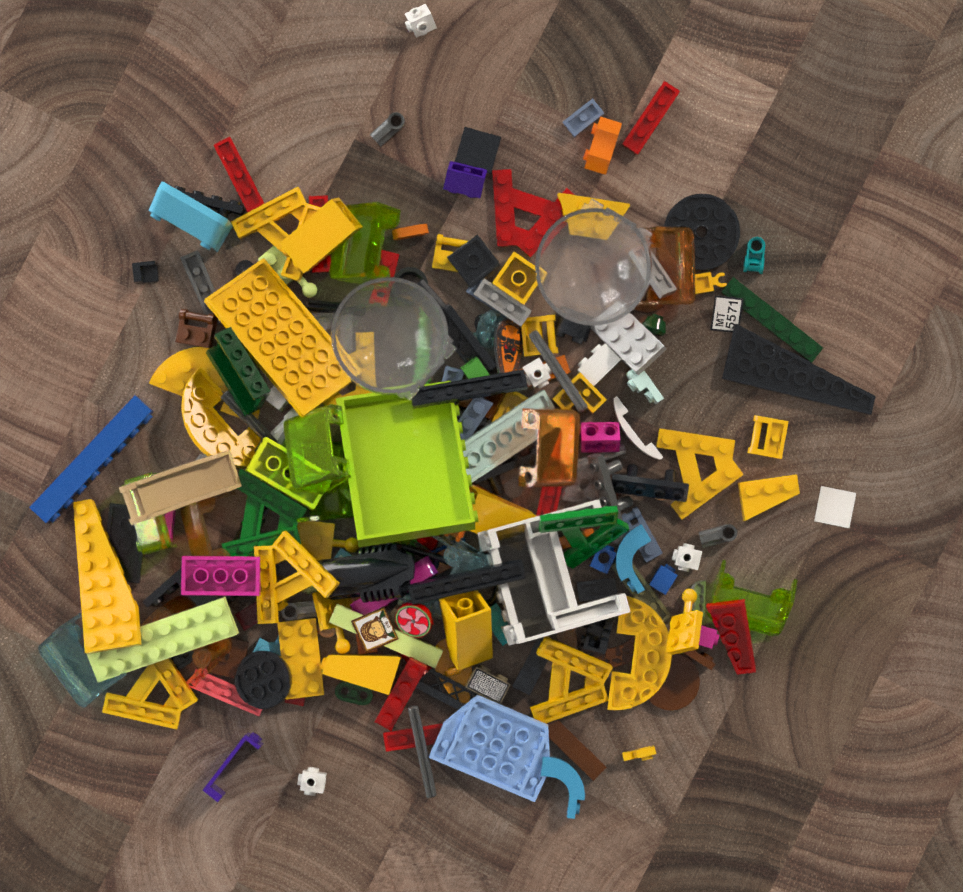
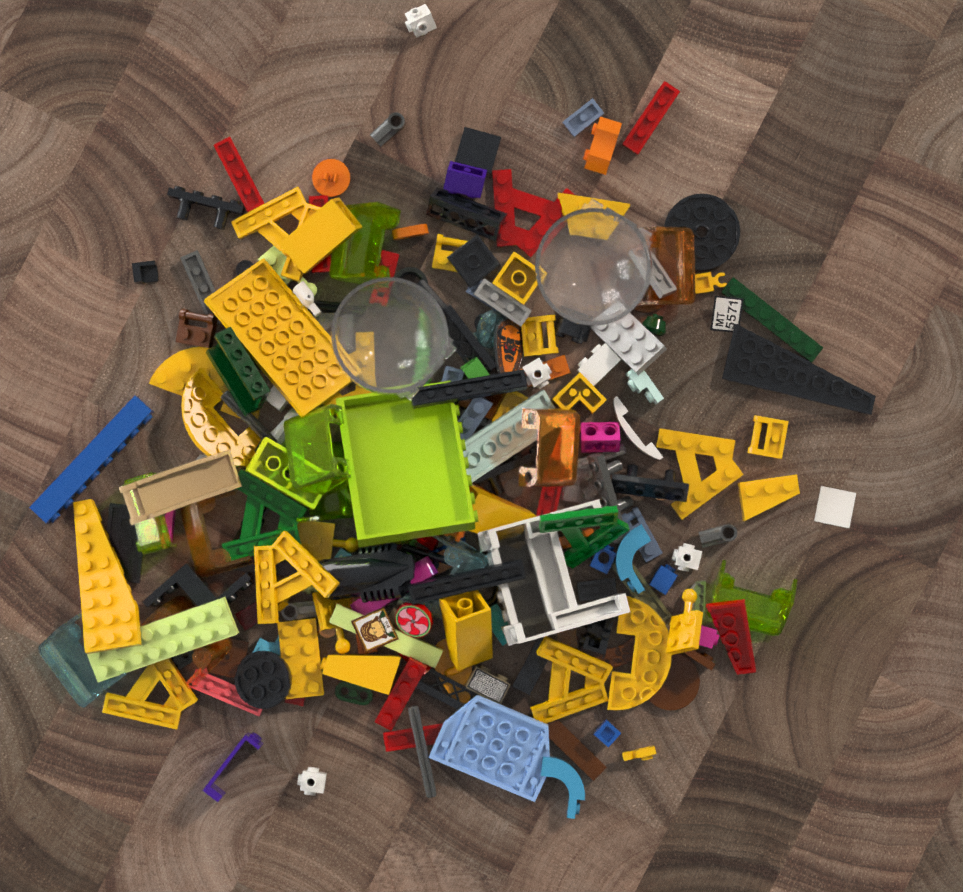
(190, 216): medium azure windscreen -> none
(221, 576): dark pink slope -> none
(306, 297): none -> white piece
(331, 177): none -> orange piece
(466, 209): none -> black fence
(558, 371): dark grey axle -> none
(607, 733): none -> blue brick
(754, 257): teal piece -> none

